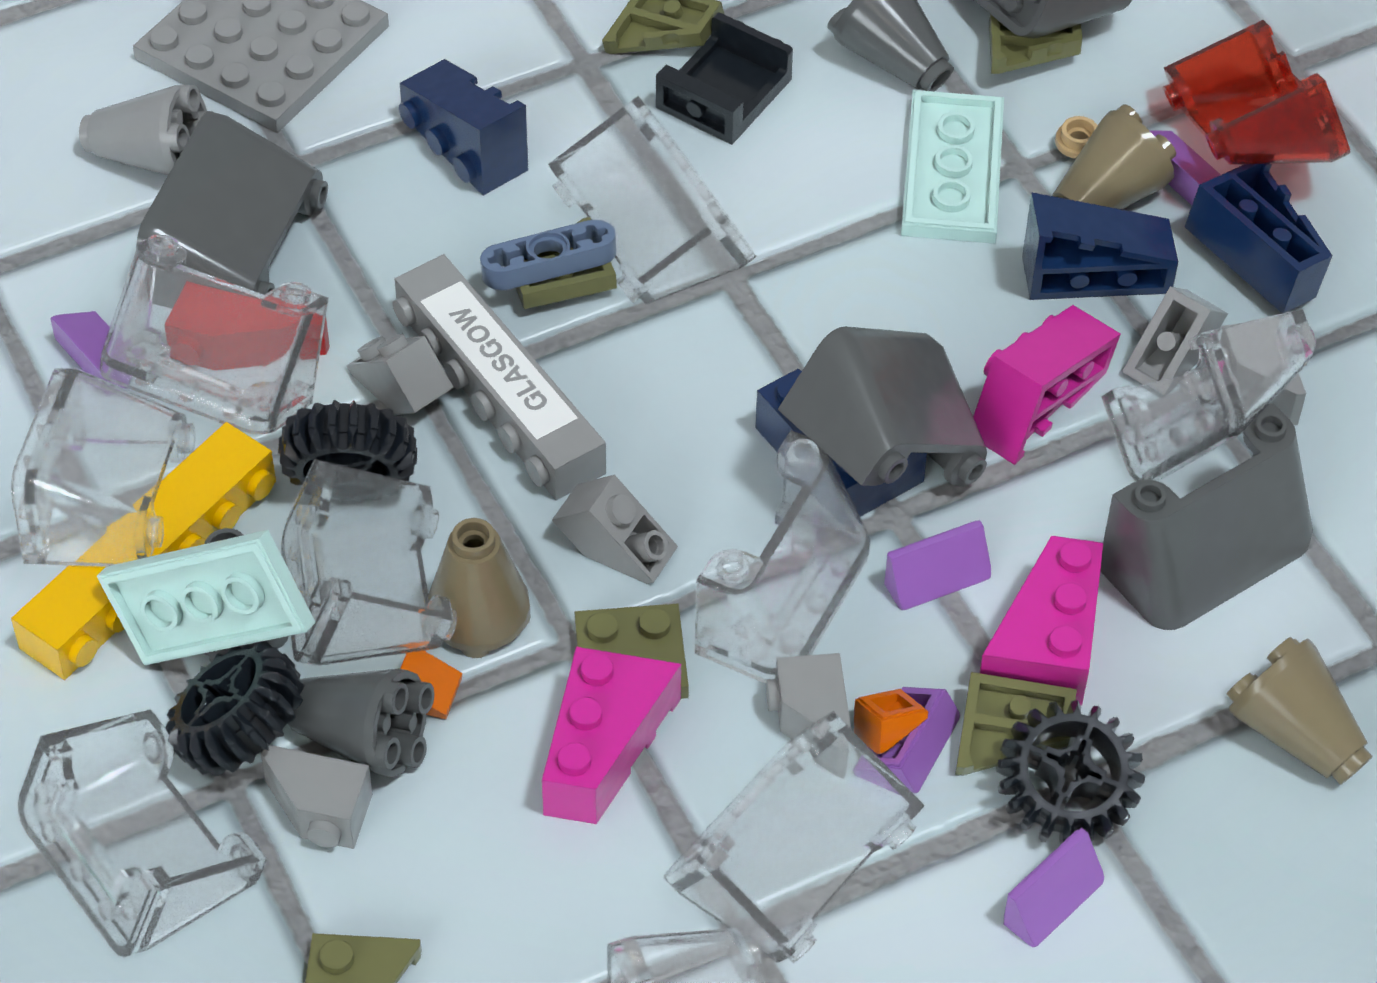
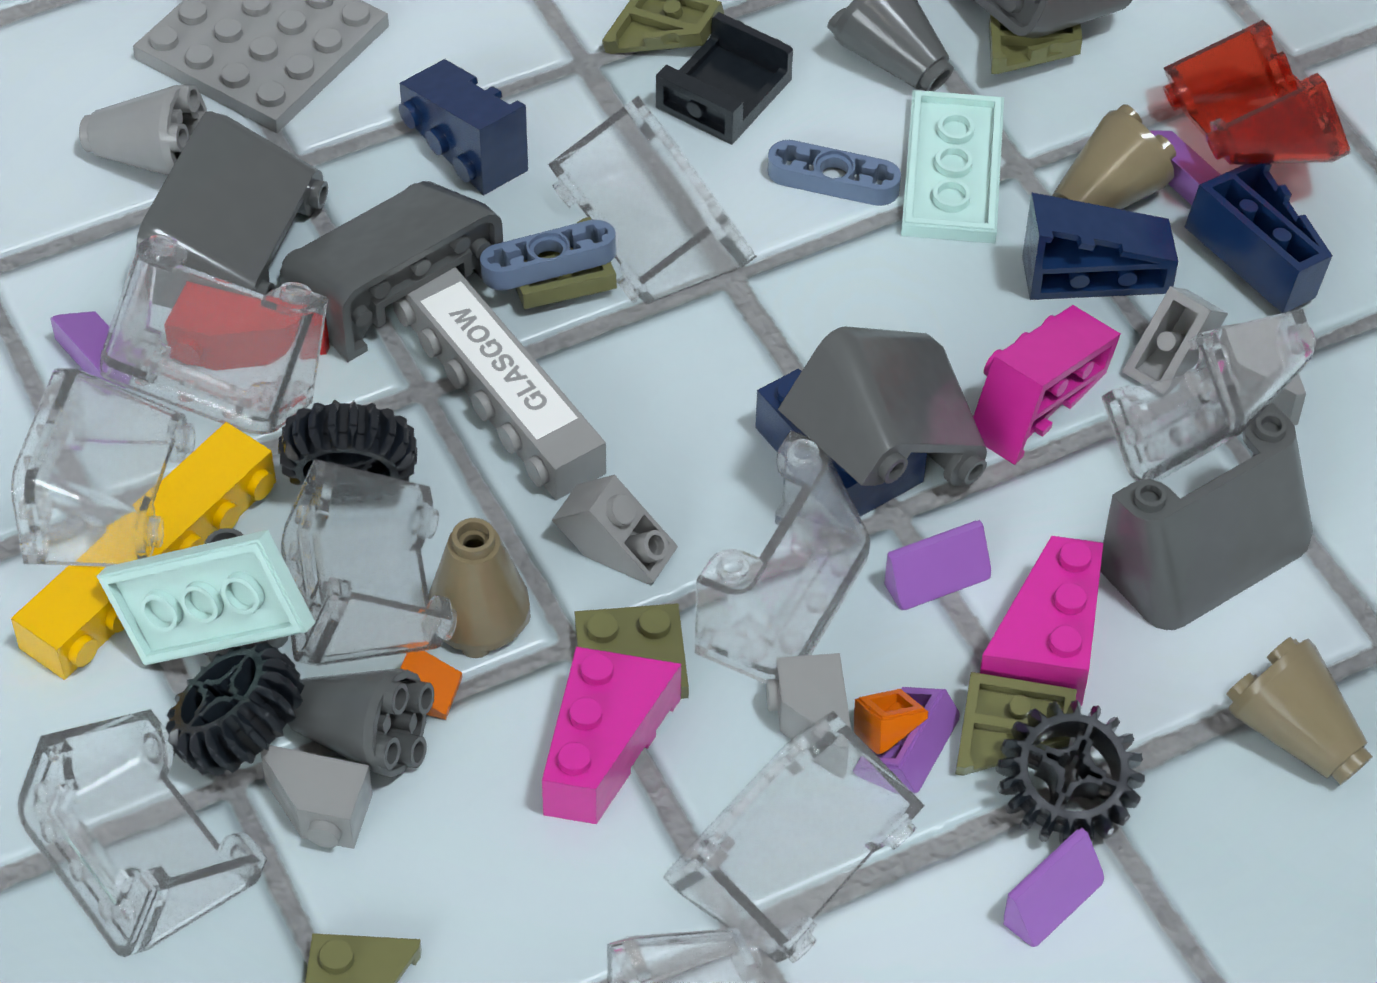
(391, 255): none -> dark grey windscreen
(401, 372): light grey slope -> none
(867, 167): none -> sand blue beam
(1074, 134): tan plate -> none

